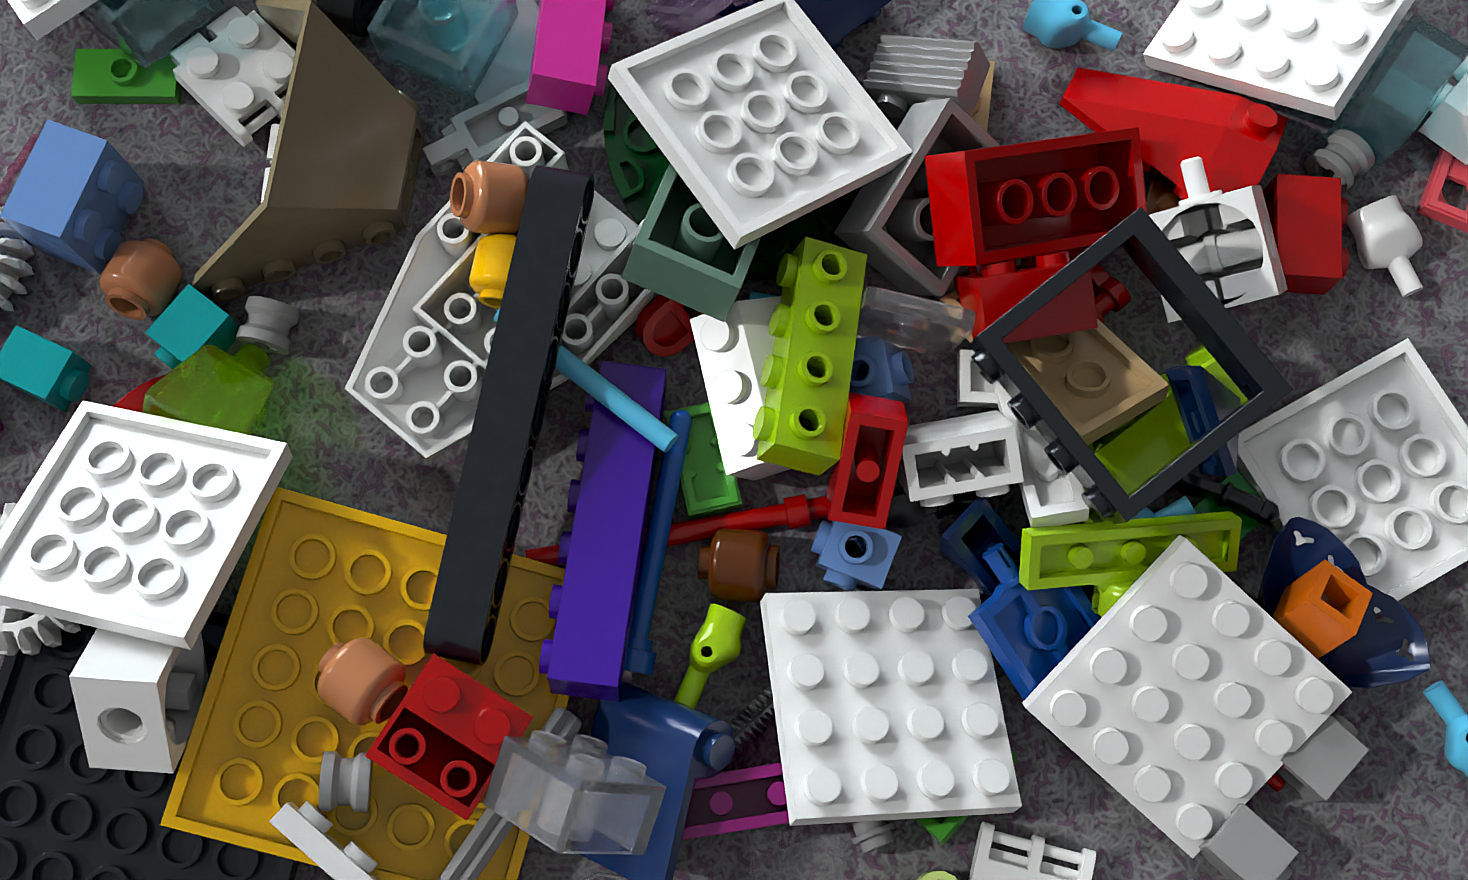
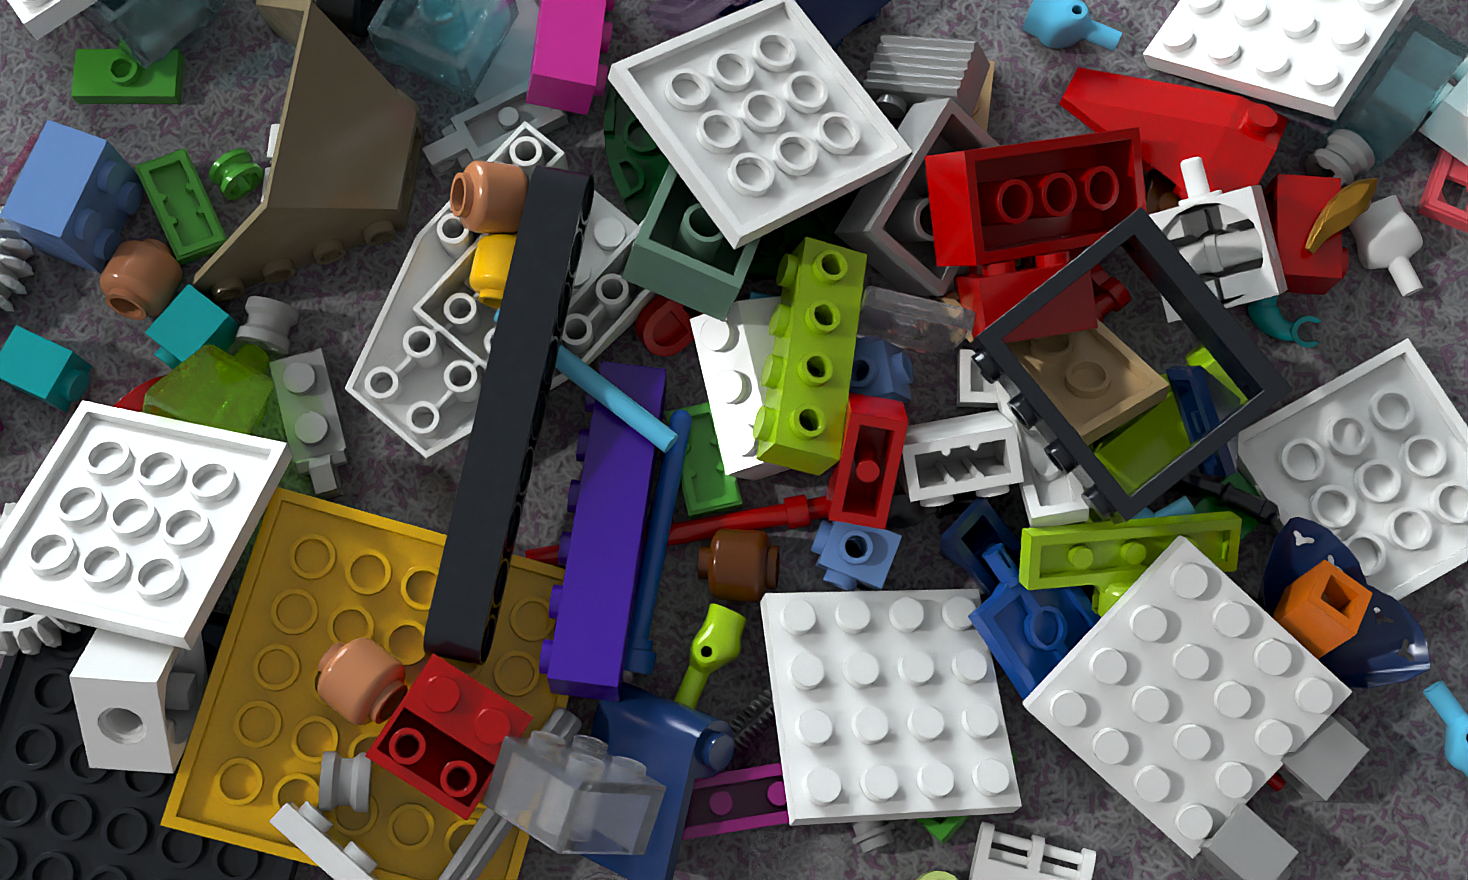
(181, 206): none -> bright green plate
(236, 71): white plate -> none
(236, 174): none -> bright green bush
(312, 419): none -> light grey hinge
(1268, 318): none -> teal arm
(1341, 211): none -> pearl gold bar

